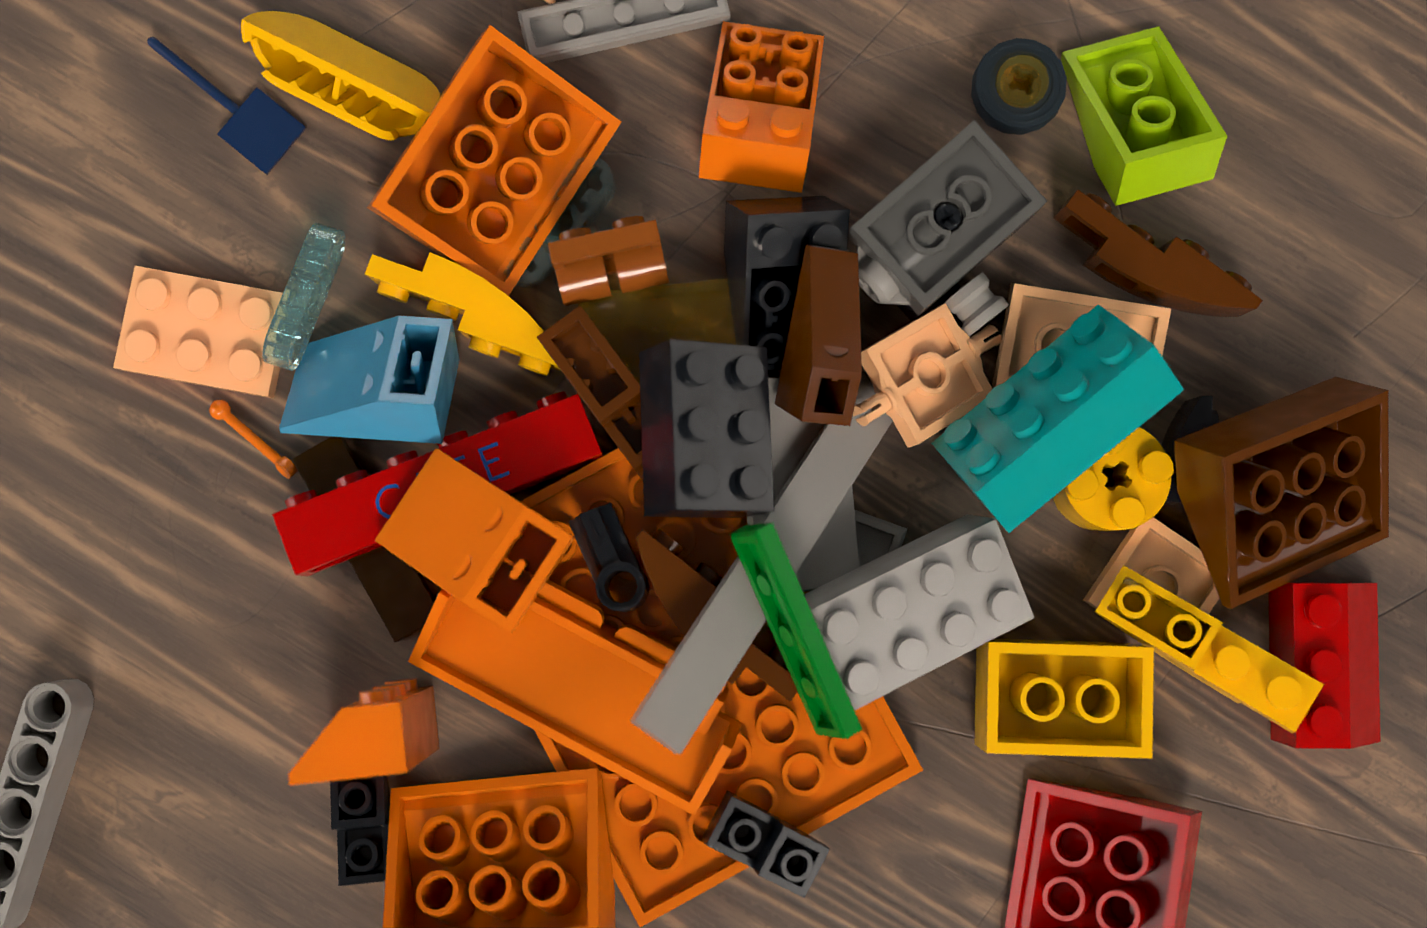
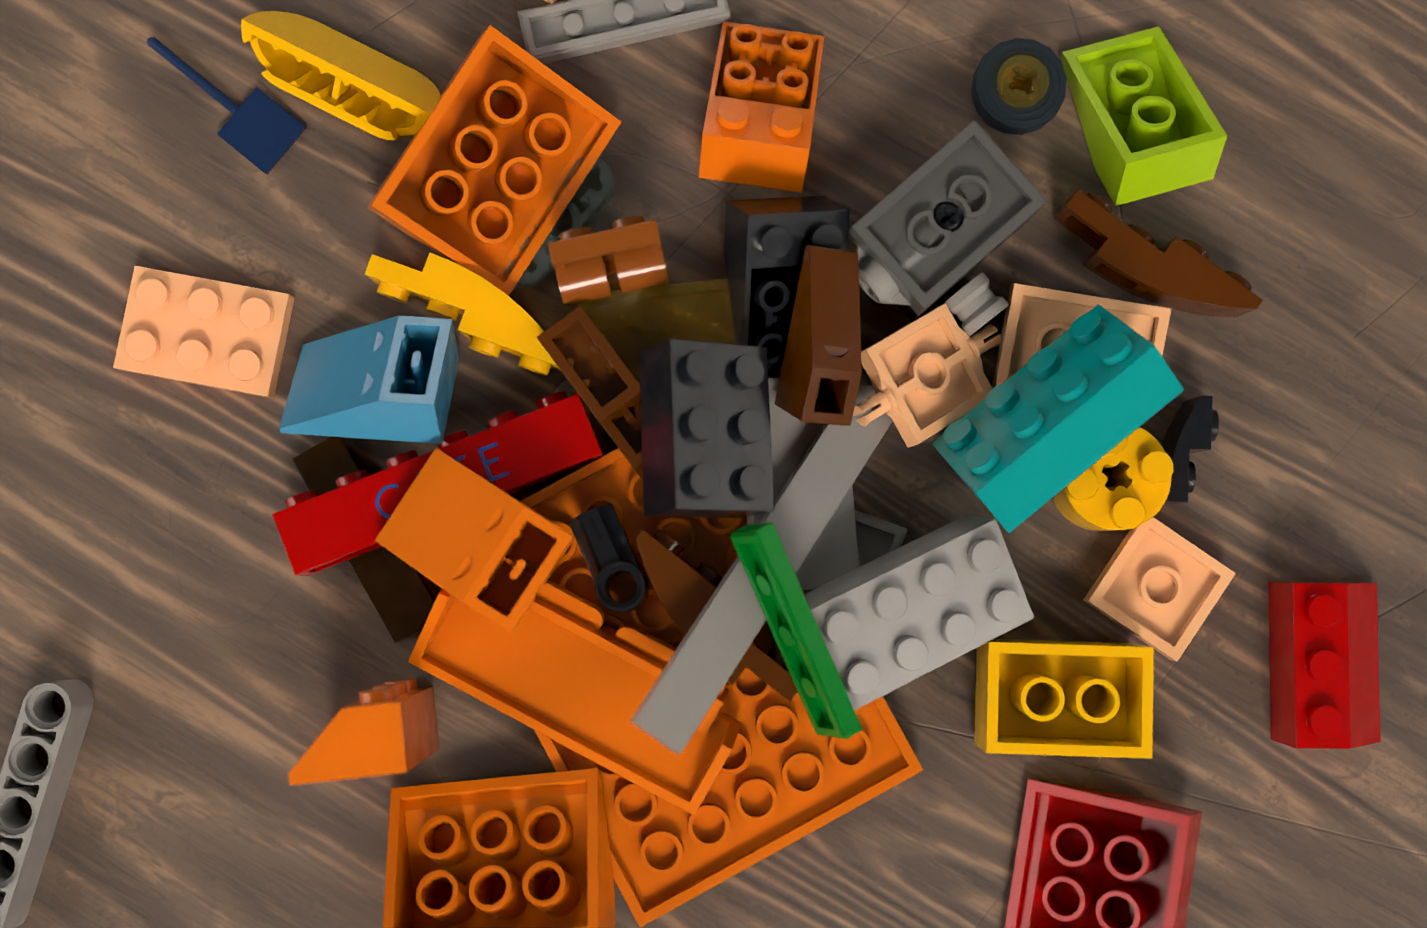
(221, 411): orange hinge -> none
(304, 297): clear light blue beam -> none
(362, 823): black slope -> none
(765, 844): black slope -> none
(1208, 649): yellow slope -> none
(1287, 486): reddish brown slope -> none

